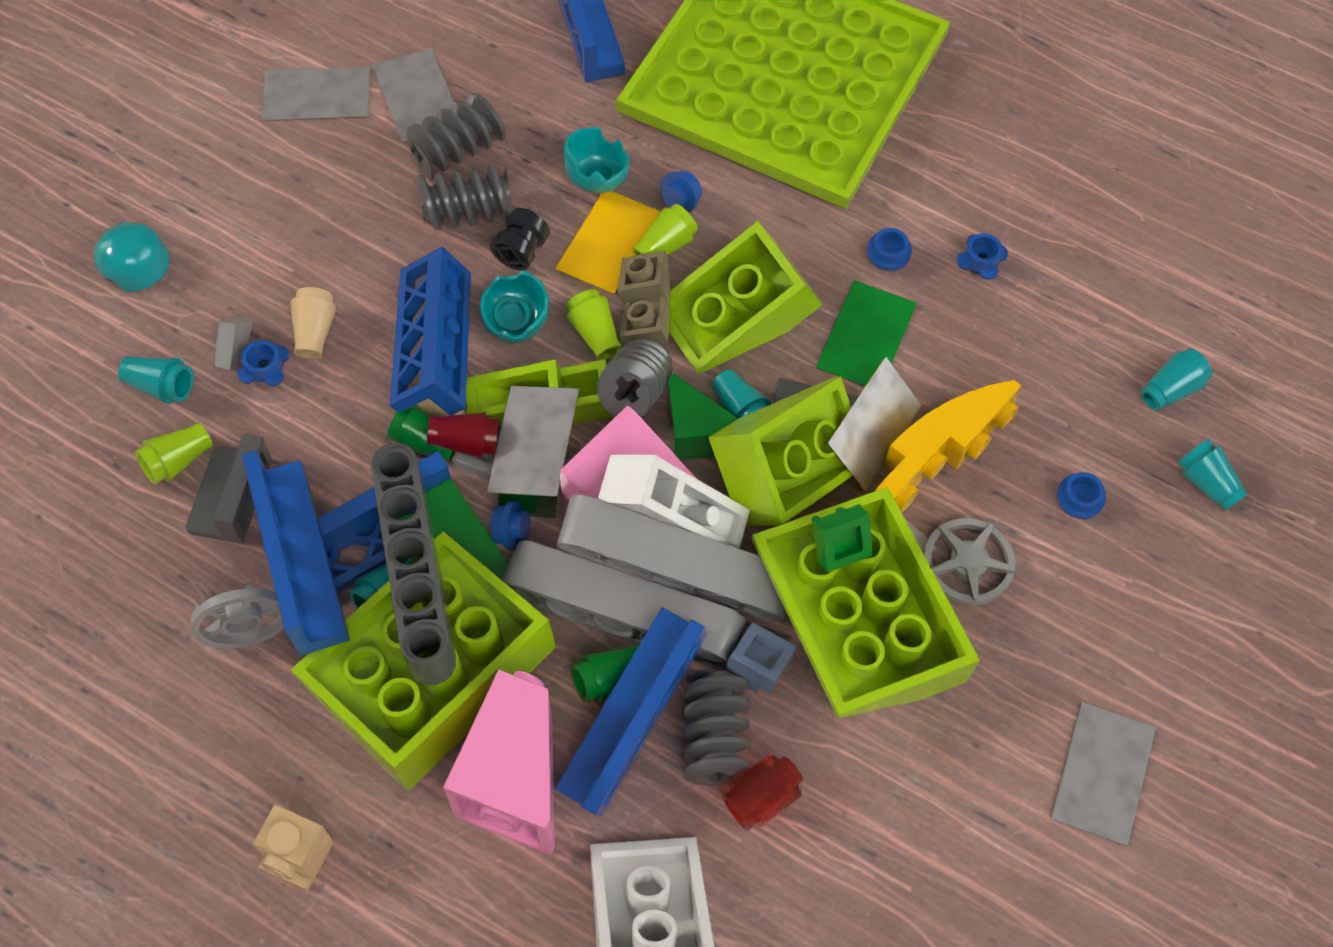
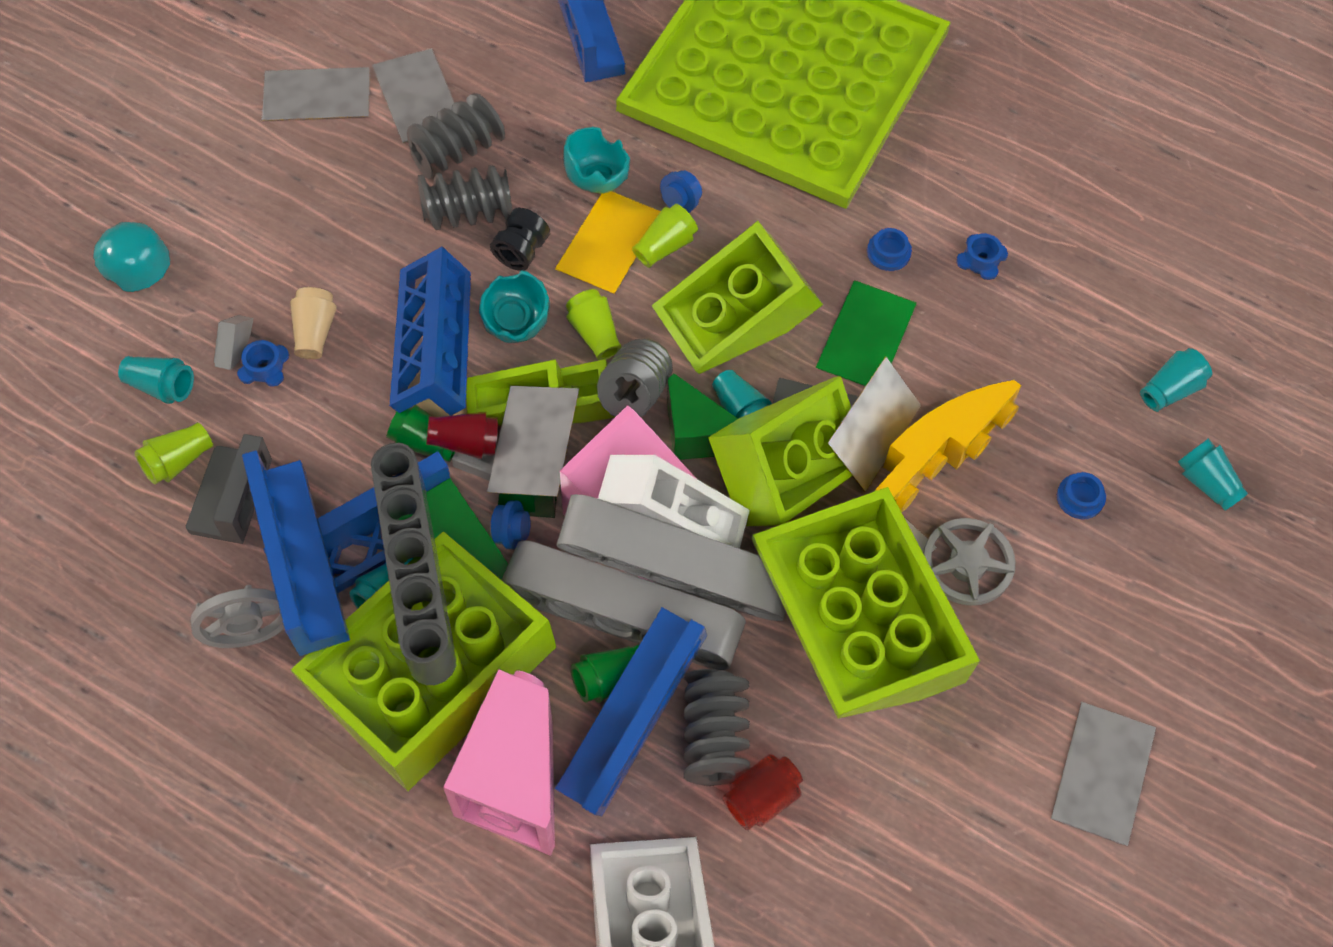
(292, 847): tan brick -> none
(646, 297): dark tan slope -> none
(761, 658): sand blue tile -> none
(842, 537): green tile -> none

